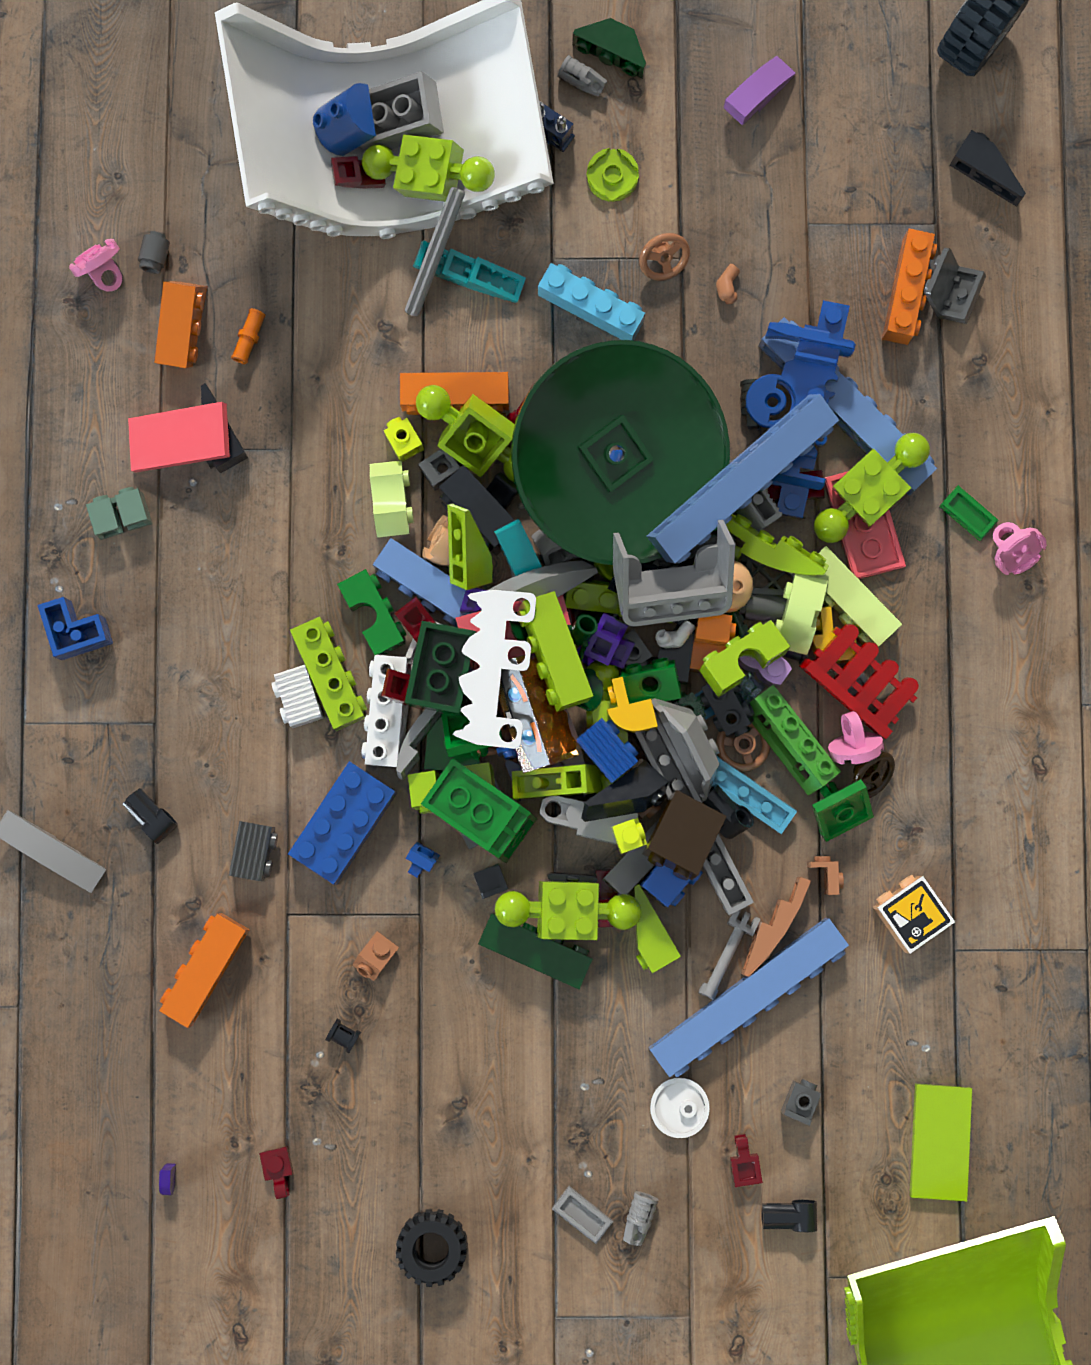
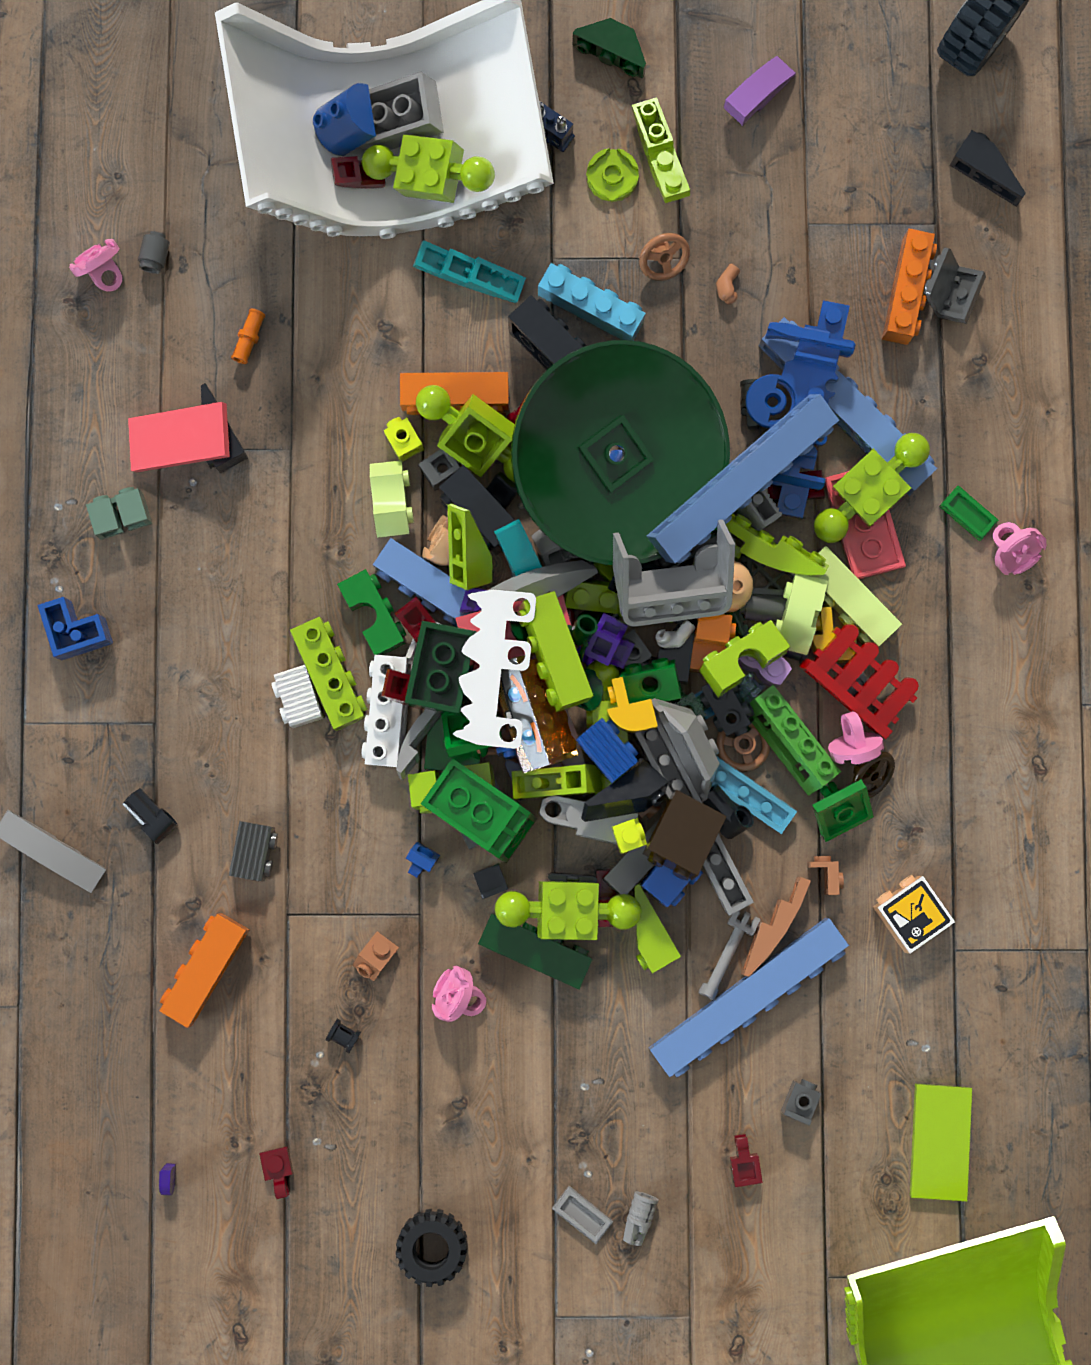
(179, 323): orange wedge -> none
(342, 823): blue brick -> none
(434, 251): light grey axle -> none
(454, 993): none -> bright pink tile
(541, 333): none -> black brick
(581, 76): light grey hinge -> none
(660, 150): none -> lime slope
(679, 1107): white piece -> none
(798, 1215): black piece -> none

